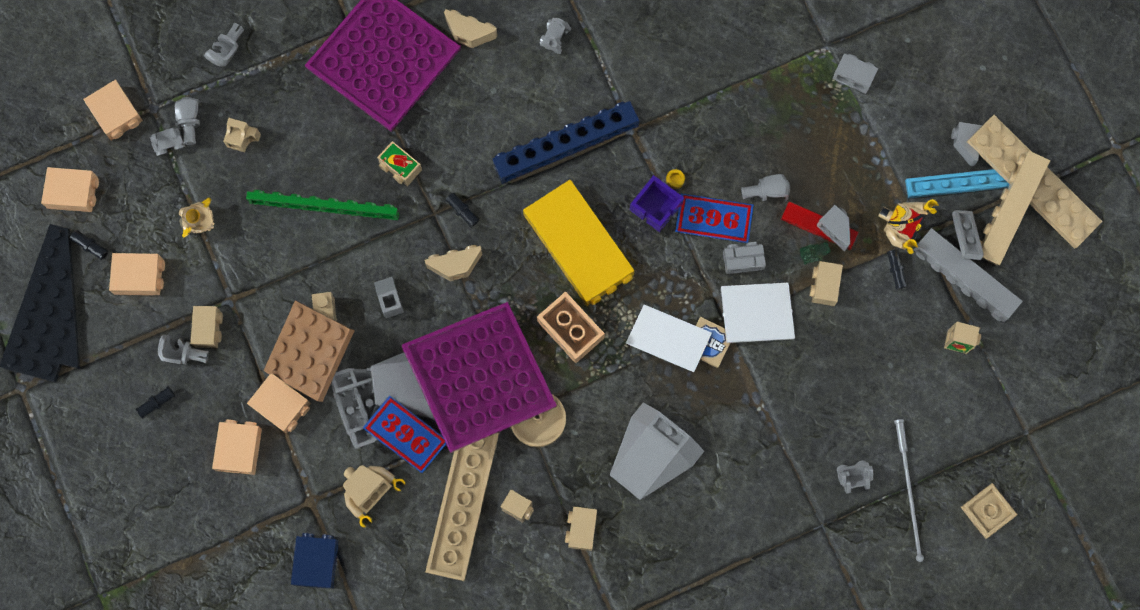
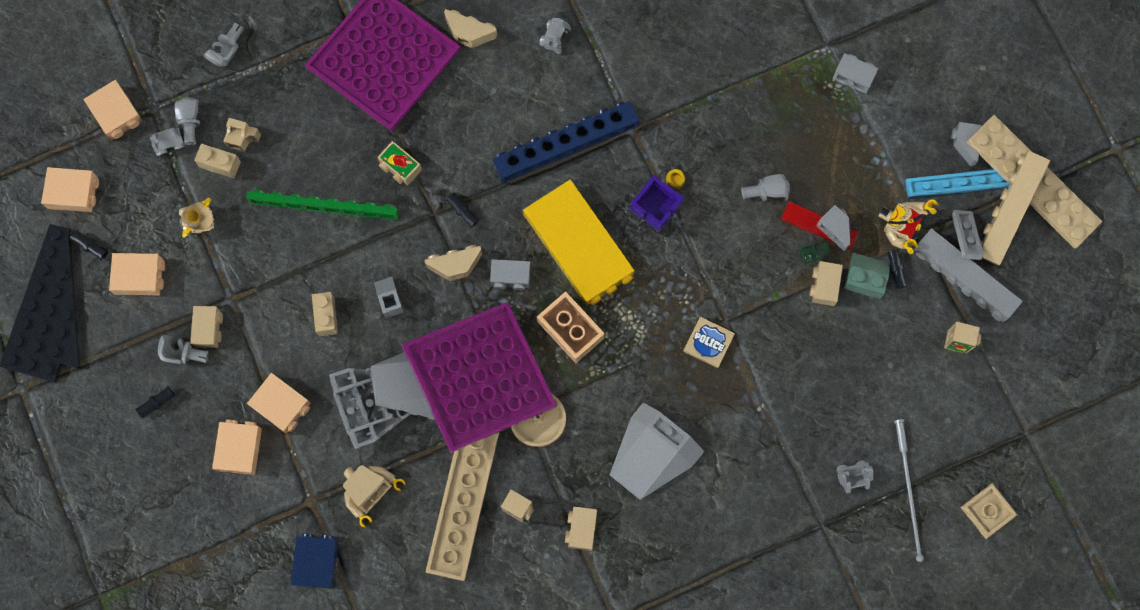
(217, 161): none -> tan brick
(309, 351): medium nougat plate -> none
(405, 434): sticker -> none
(510, 274): none -> light grey brick
(668, 338): white sticker -> none
(714, 218): sticker -> none
(744, 258): light grey brick -> none
(757, 312): white piece -> none
(867, 276): none -> sand green slope

